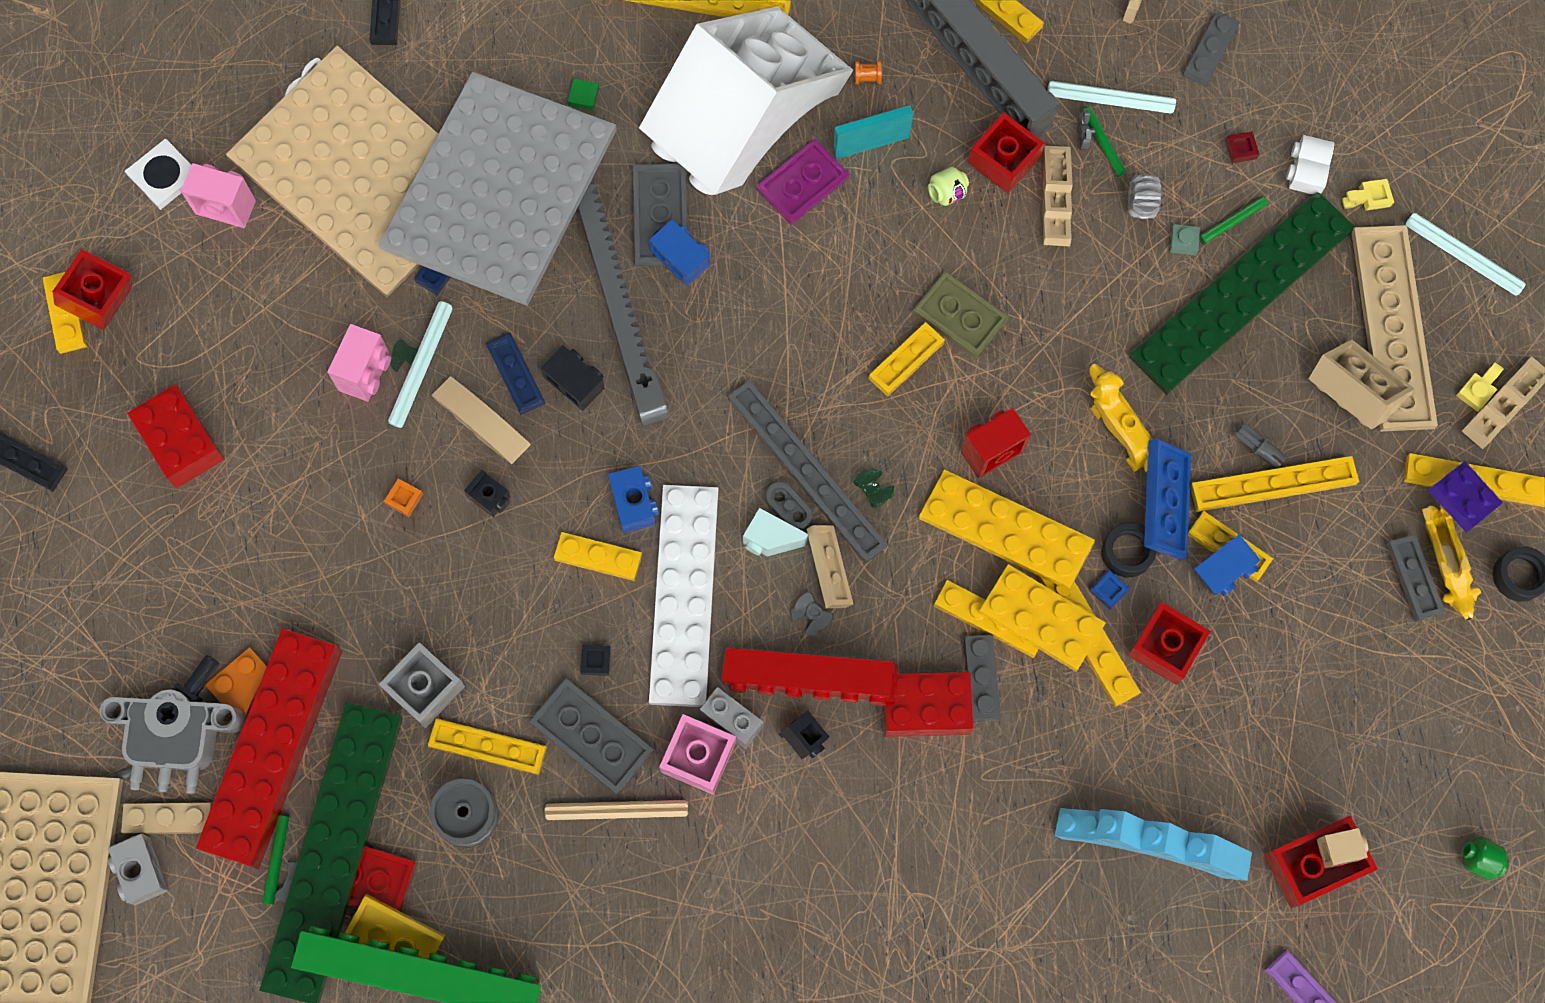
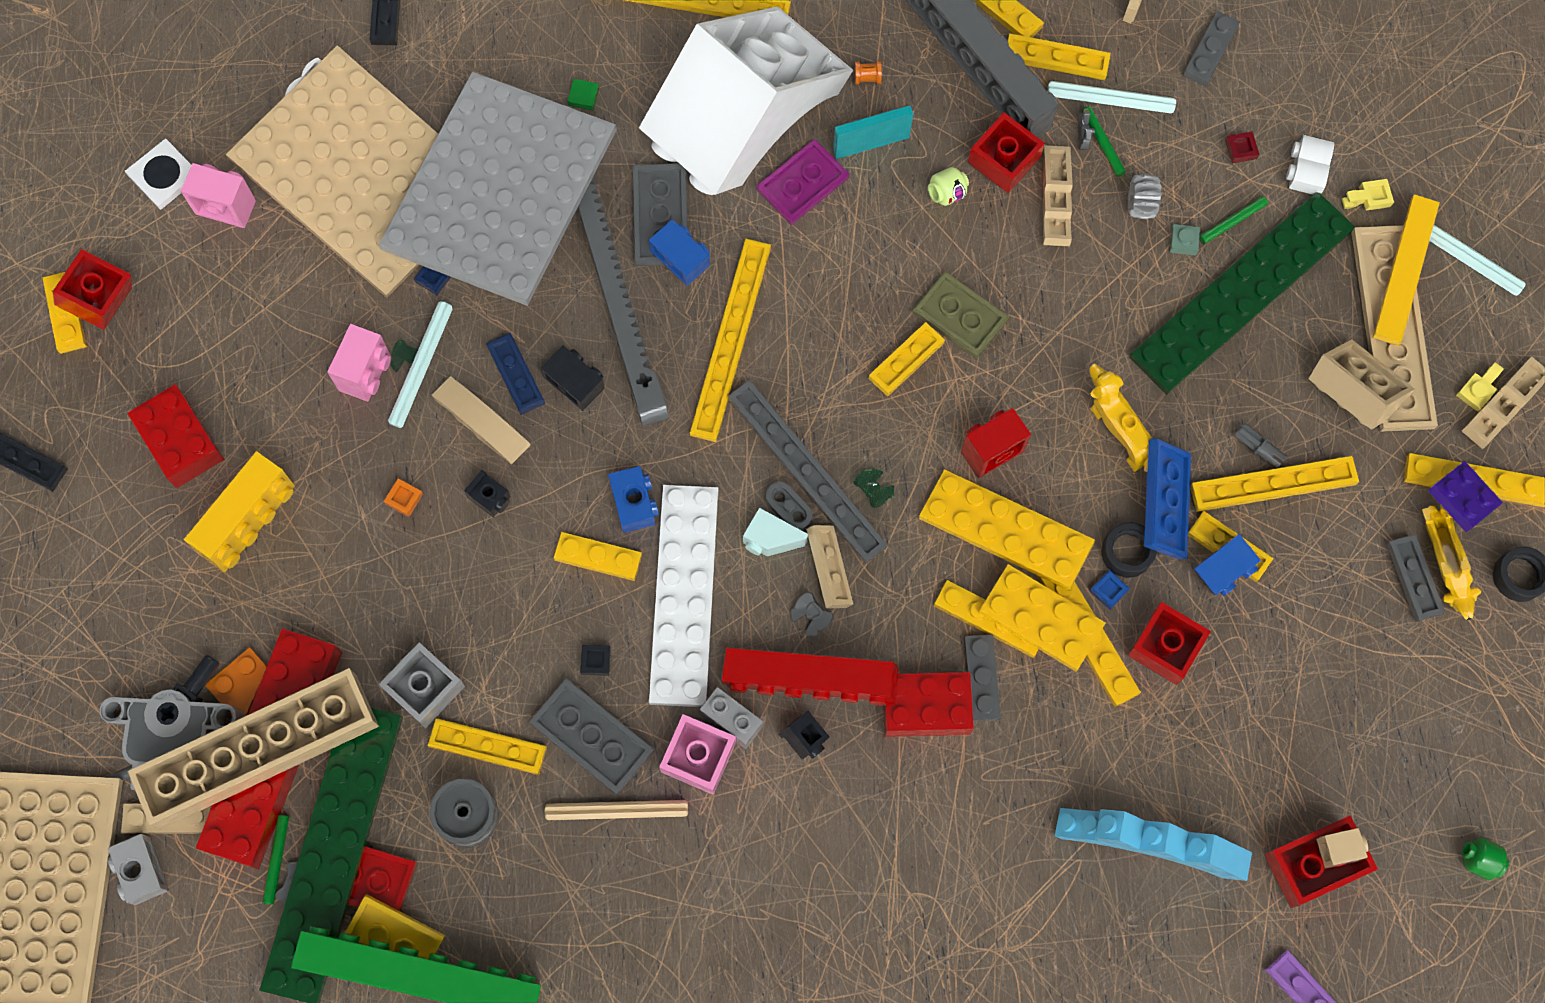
(240, 512): none -> yellow brick
(252, 749): none -> tan brick
(730, 340): none -> yellow tile
(1060, 56): none -> yellow plate
(1406, 270): none -> yellow tile

